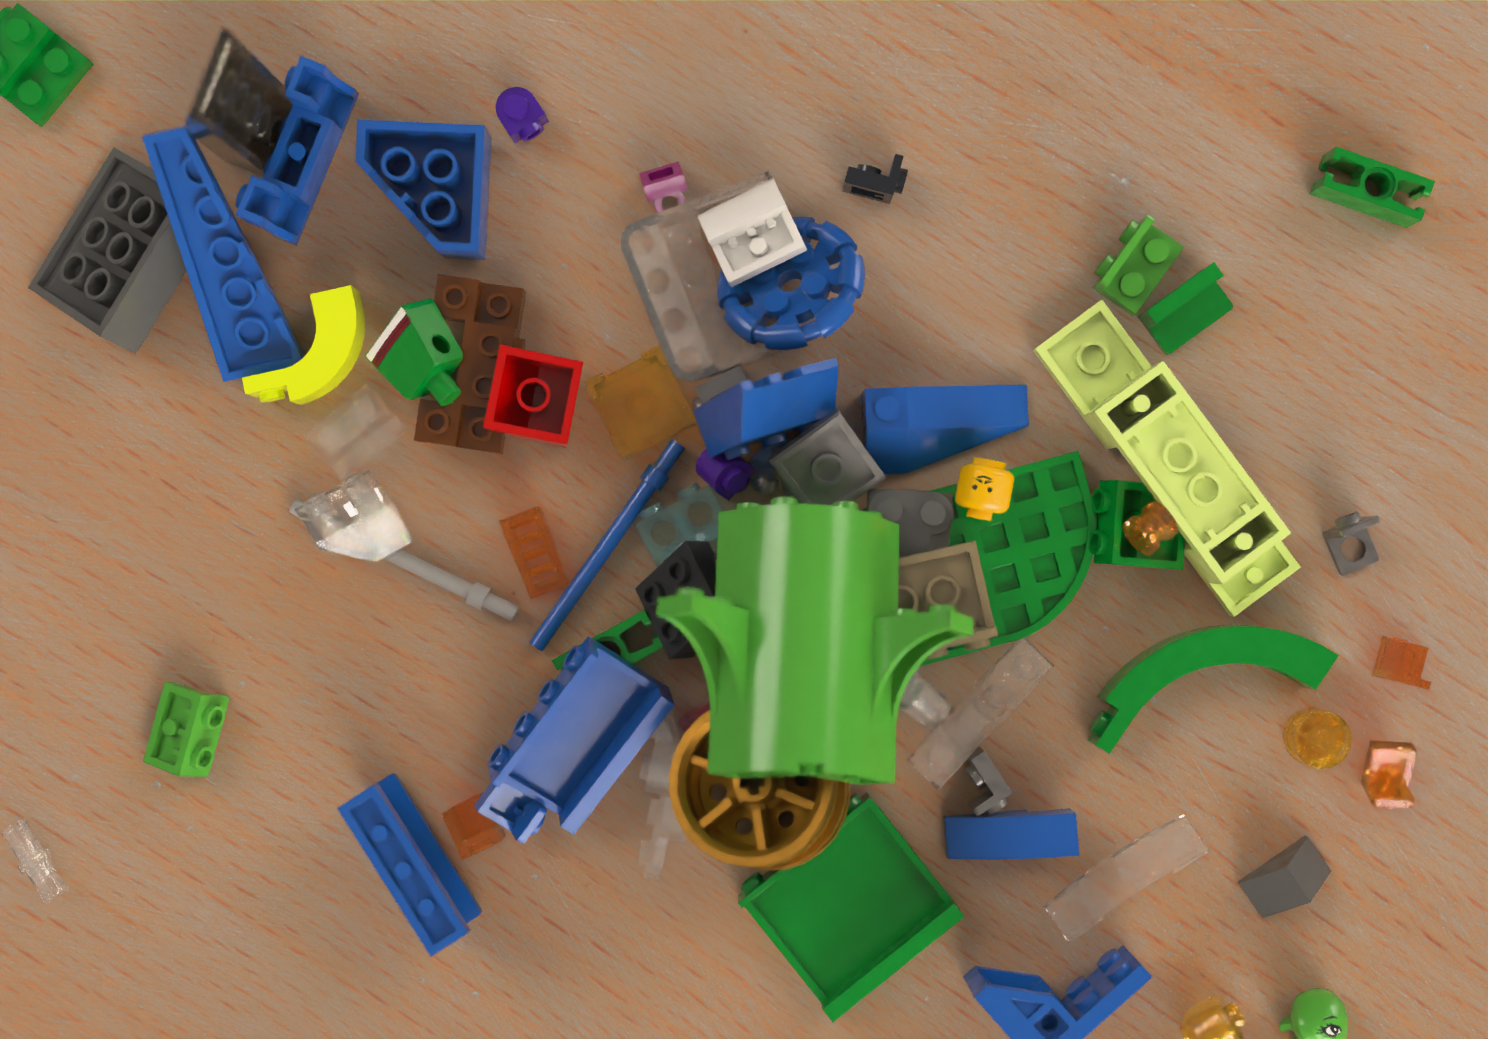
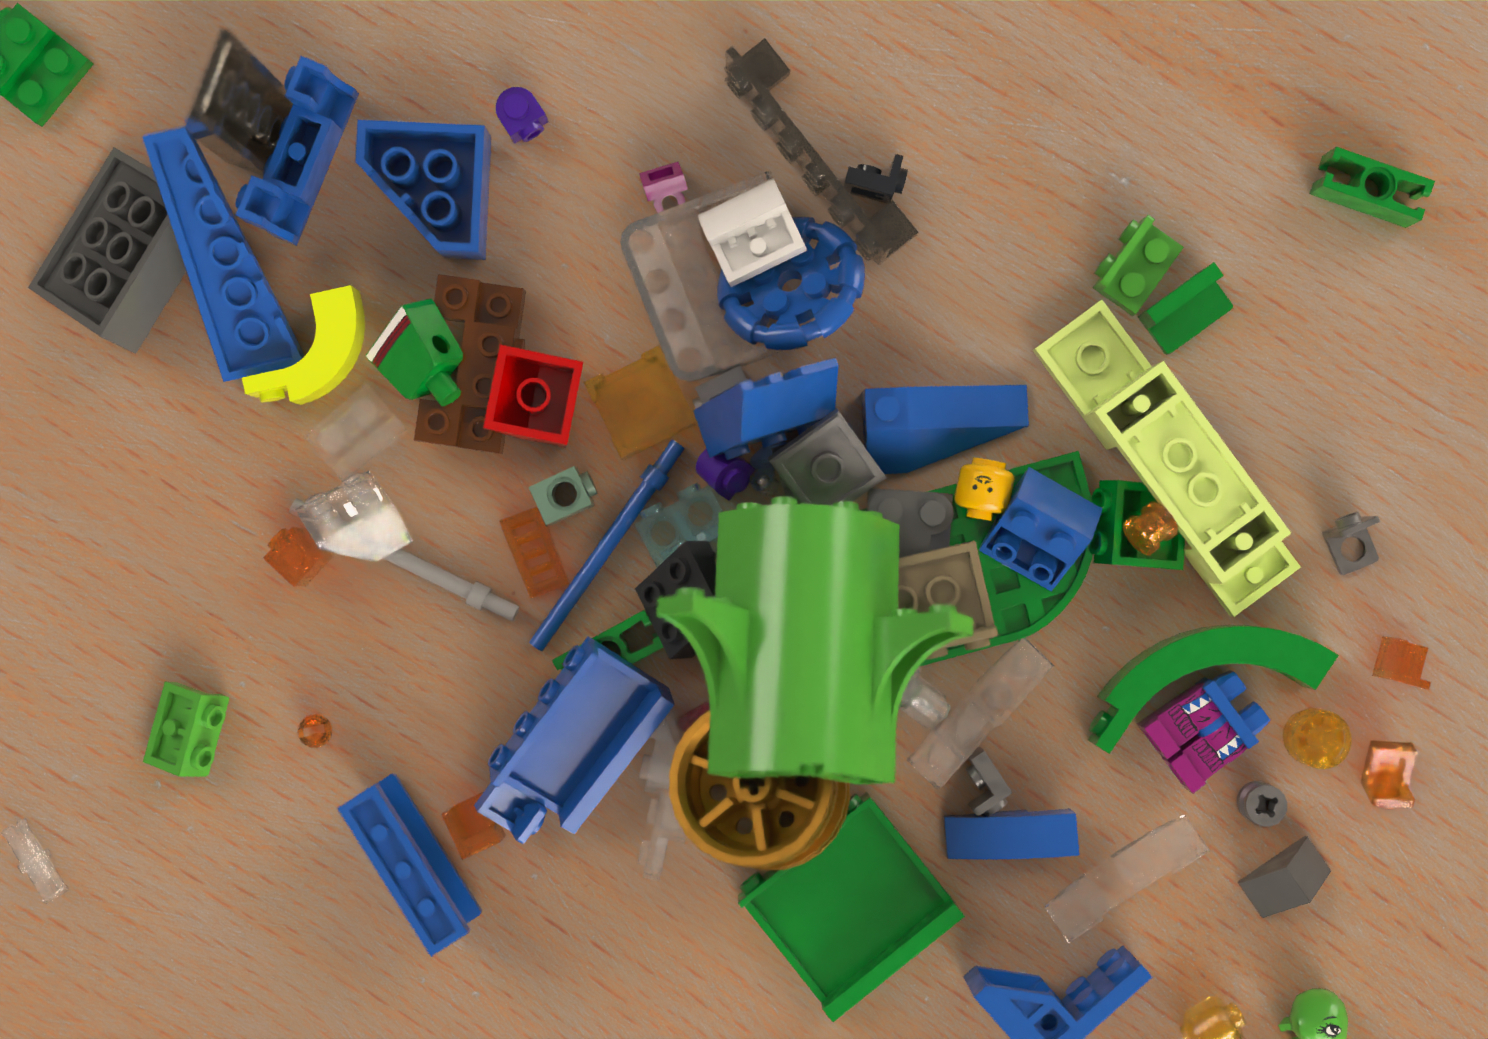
(296, 556): none -> clear orange brick
(316, 739): none -> clear orange hinge
(544, 495): none -> sand green brick
(754, 77): none -> clear smoke bracket
(1041, 529): none -> blue slope
(1203, 730): none -> hips
(1255, 796): none -> flat silver wheel

